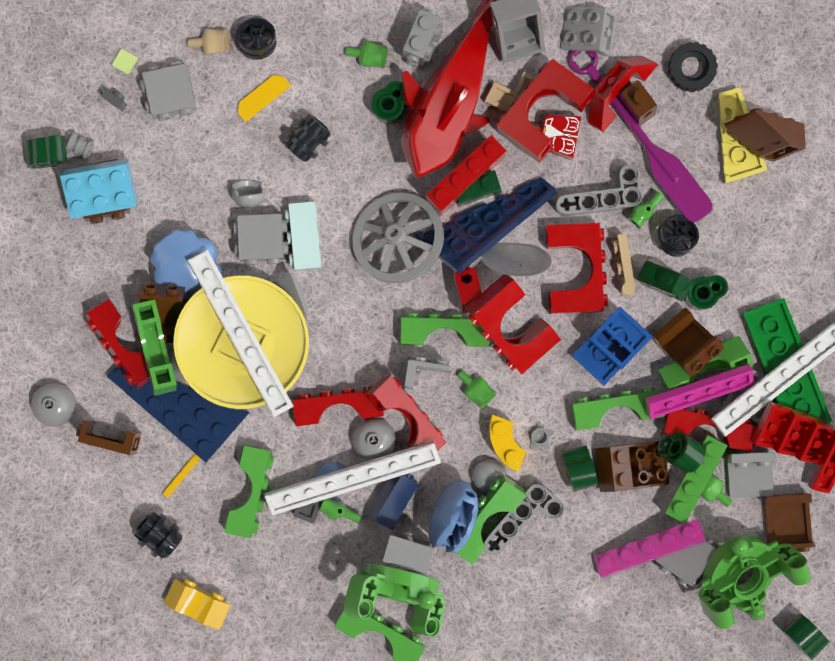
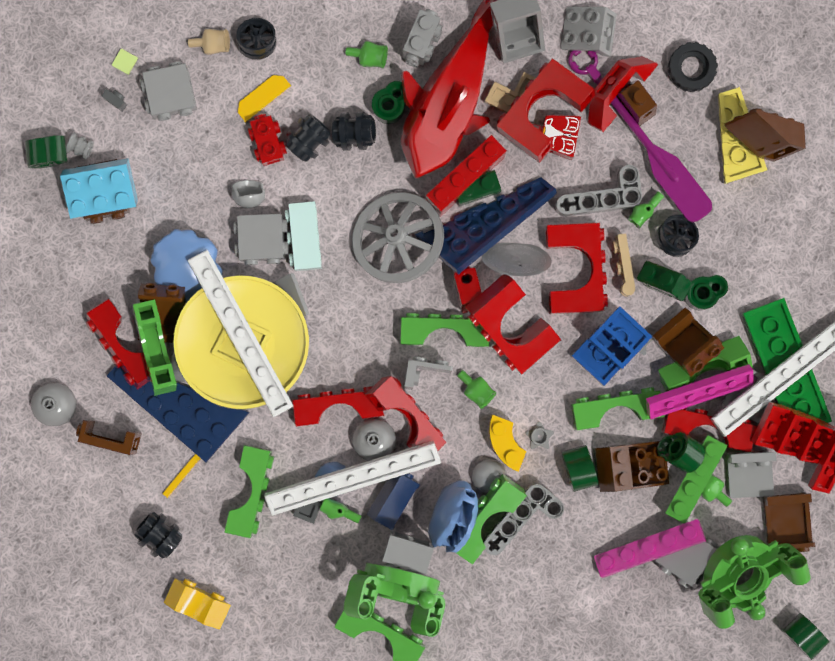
(265, 133): none -> red brick
(353, 131): none -> black piece

